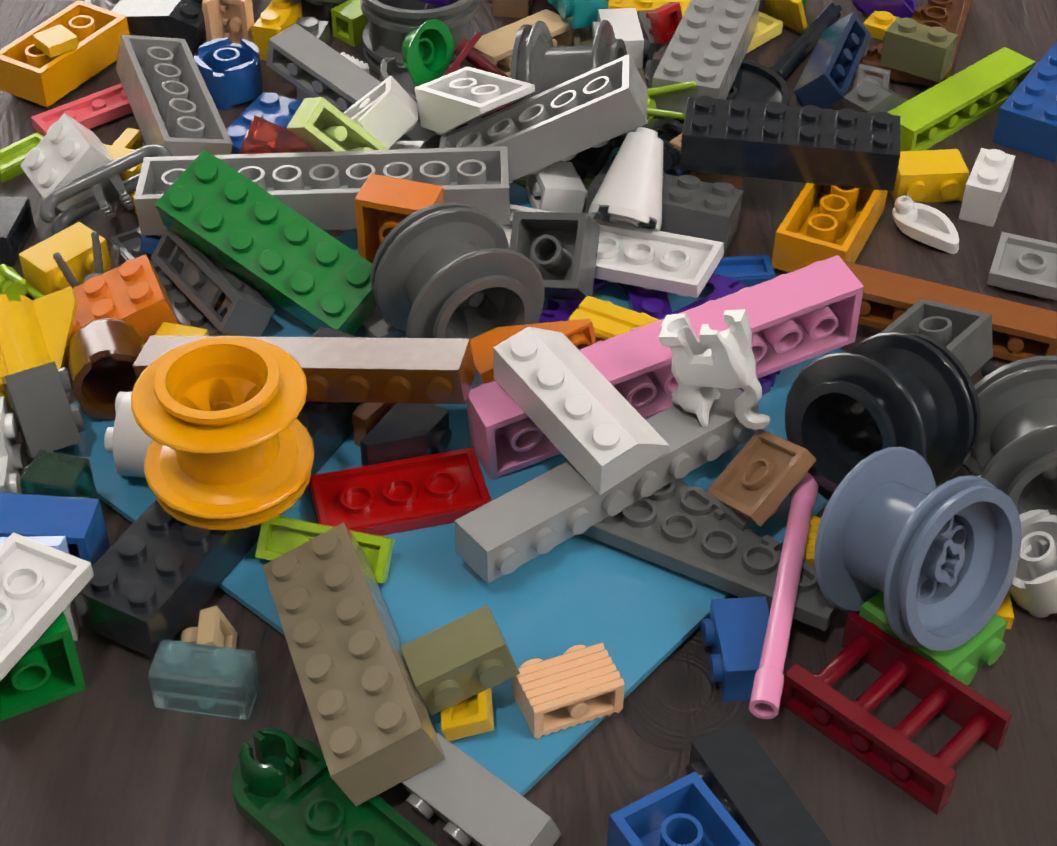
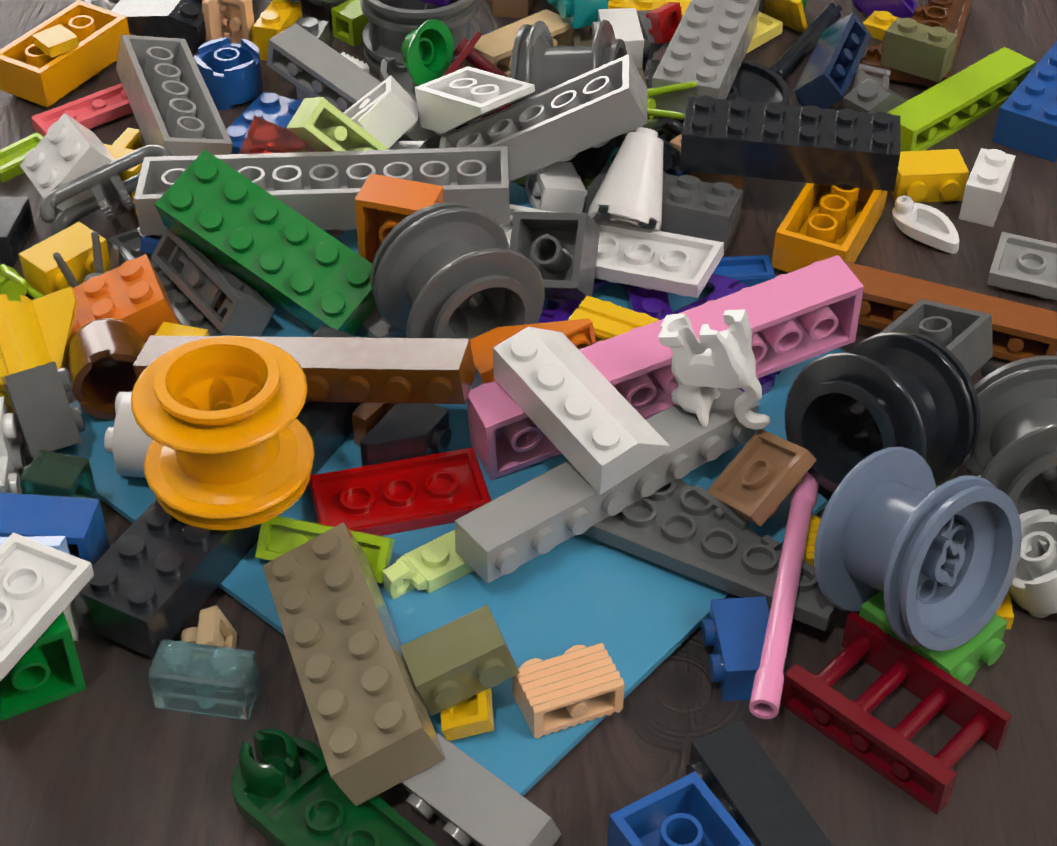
(426, 568): none -> yellowish green hinge

